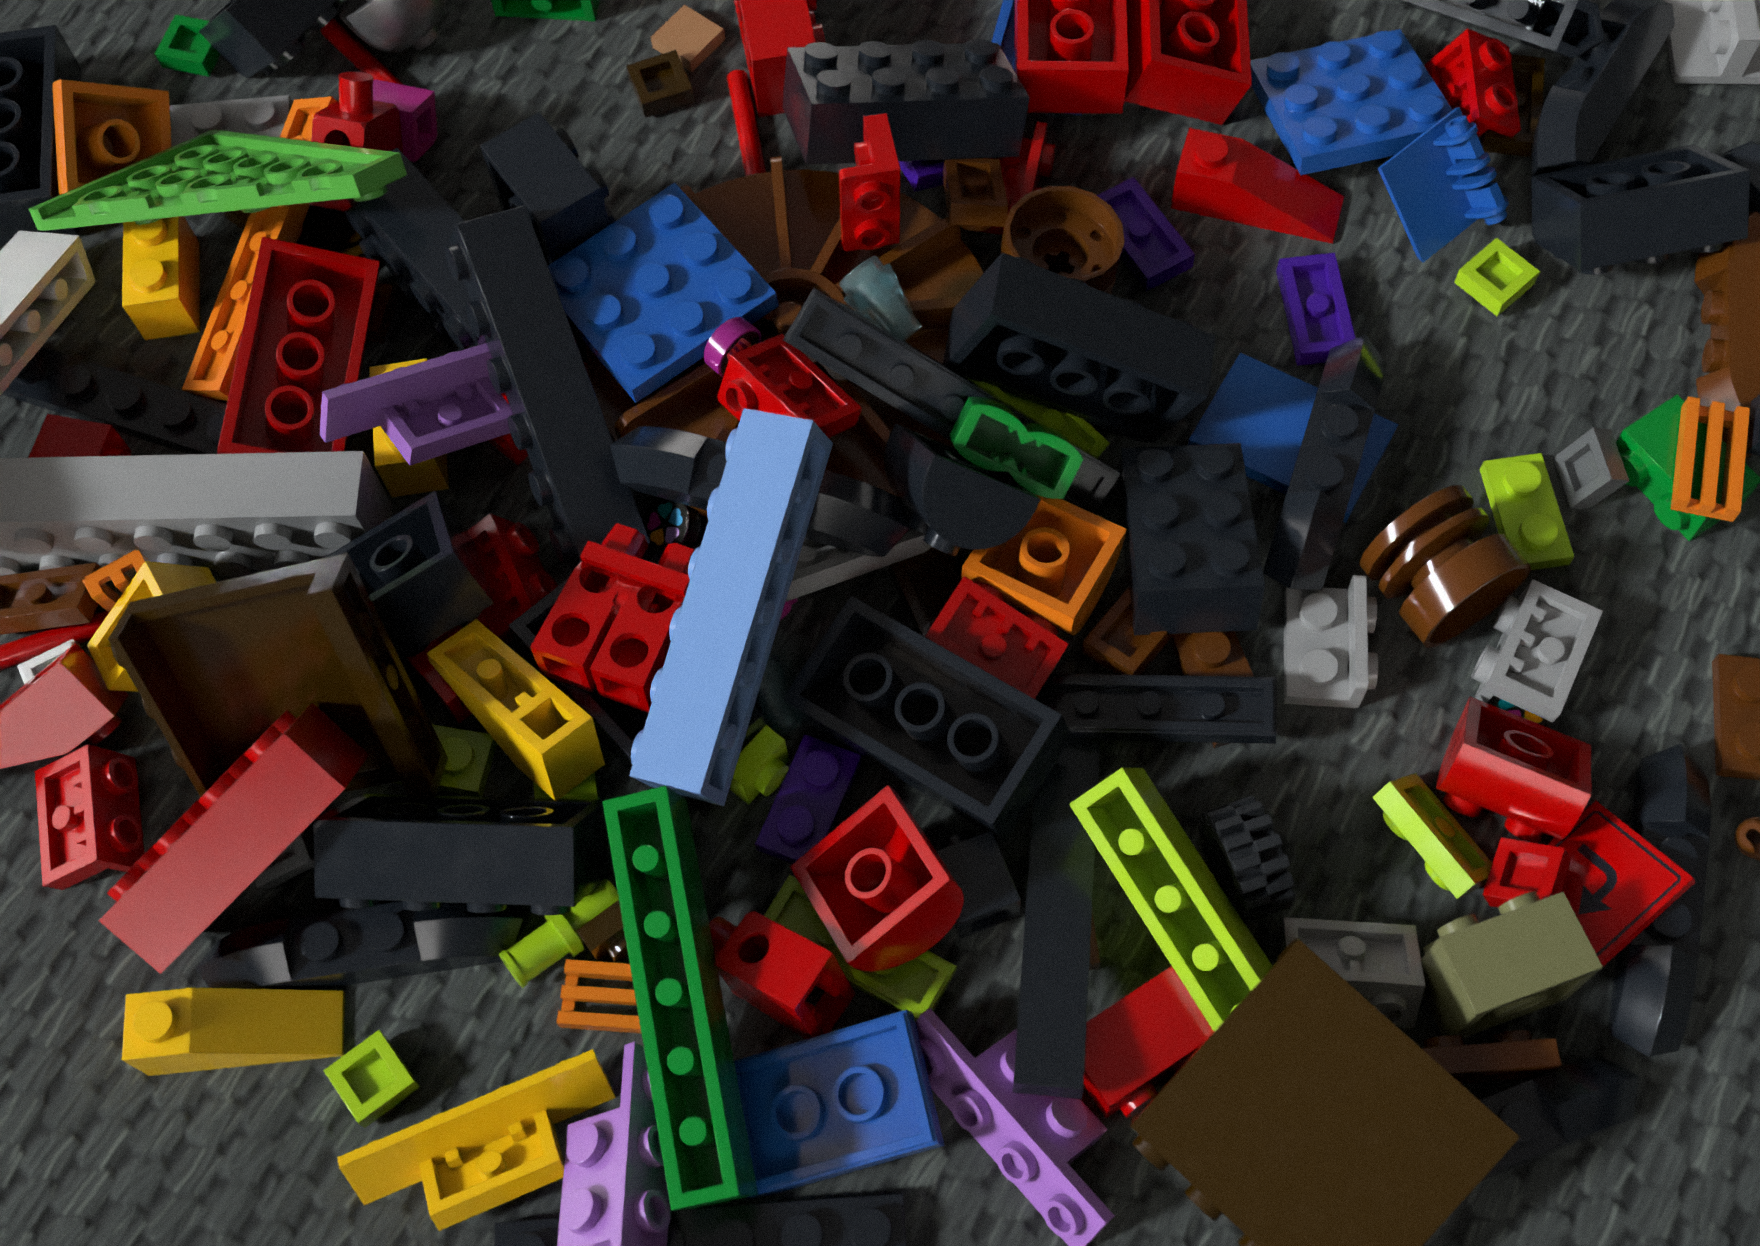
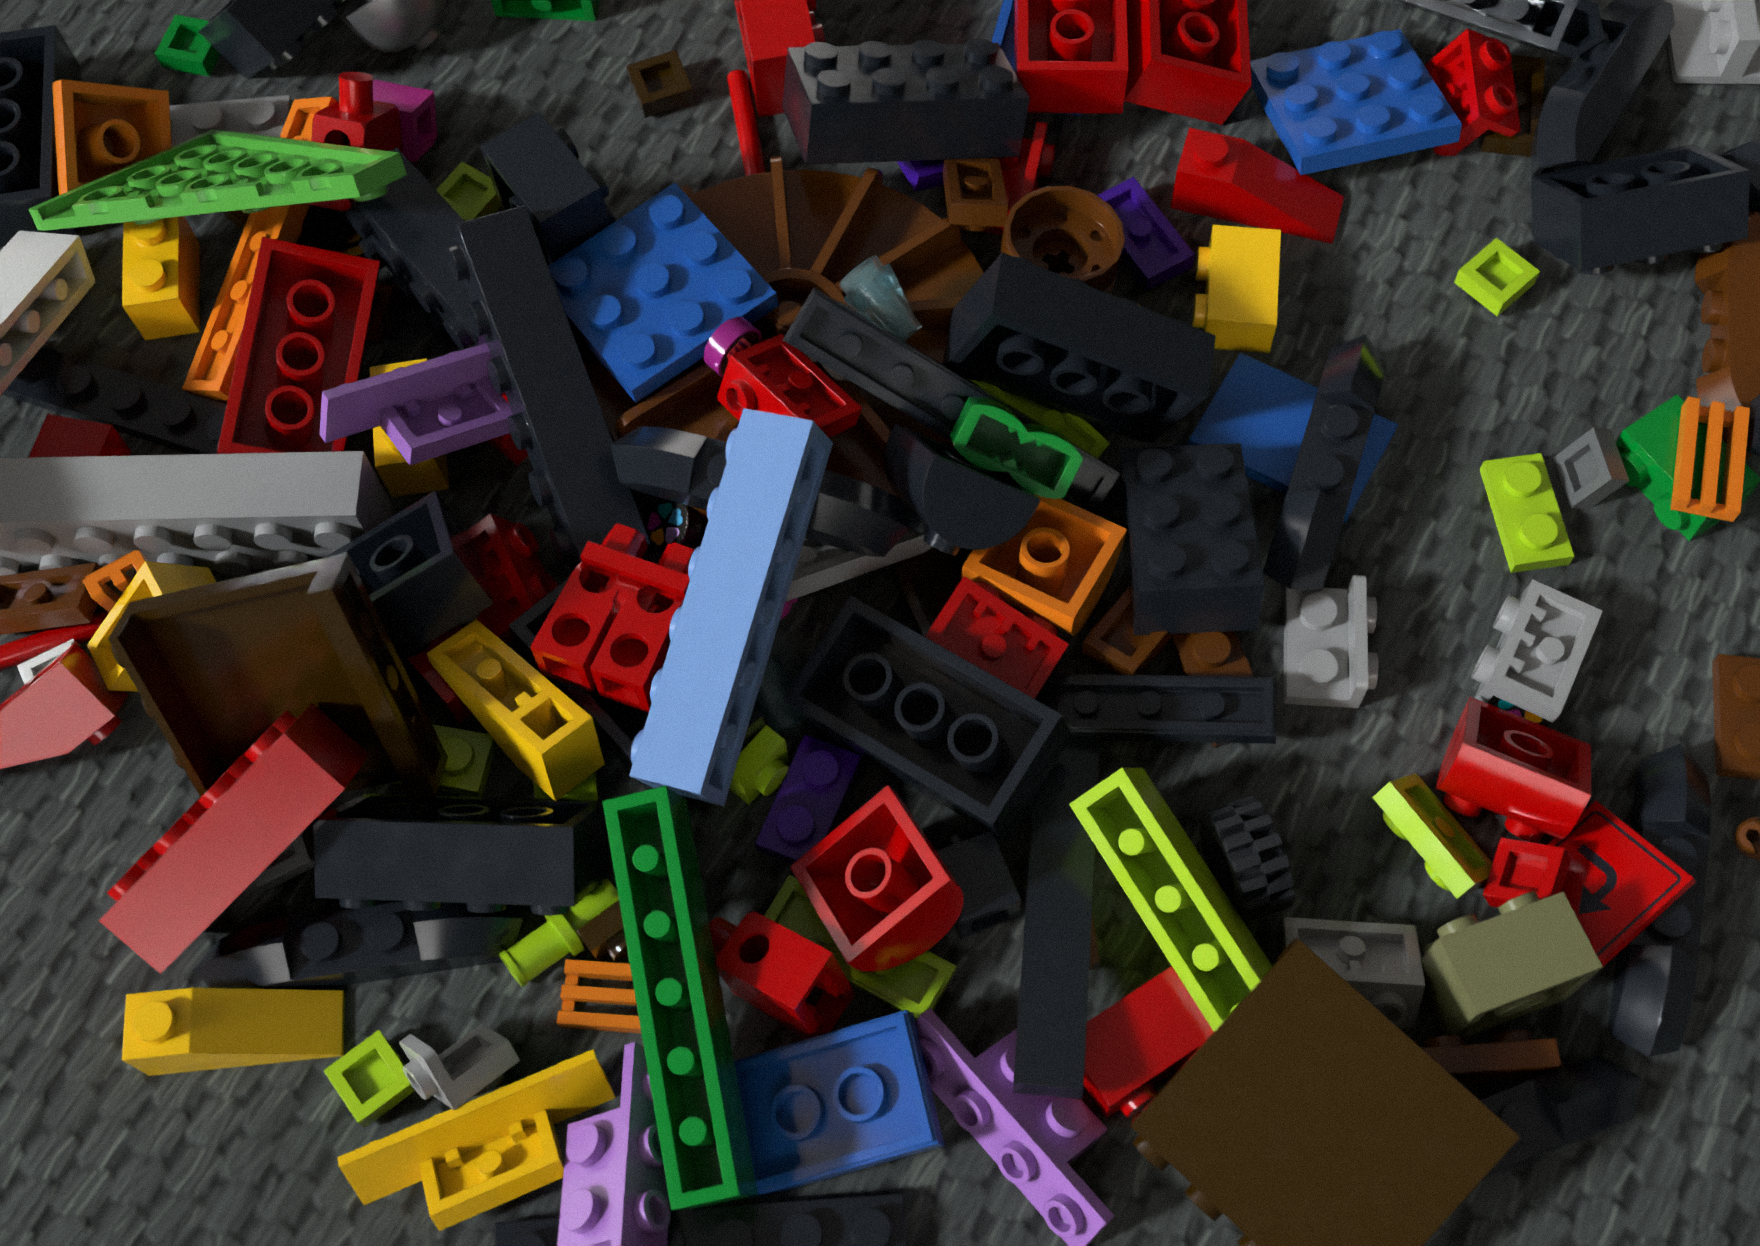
(88, 815): red bracket -> none
(356, 52): red piece -> none
(462, 1070): none -> light grey bracket
(469, 192): none -> lime plate
(690, 36): medium nougat tile -> none
(871, 190): red bracket -> none
(1239, 287): none -> yellow brick
(1314, 305): dark purple plate -> none
(1440, 561): reddish brown wheel -> none
(1443, 184): blue hinge -> none

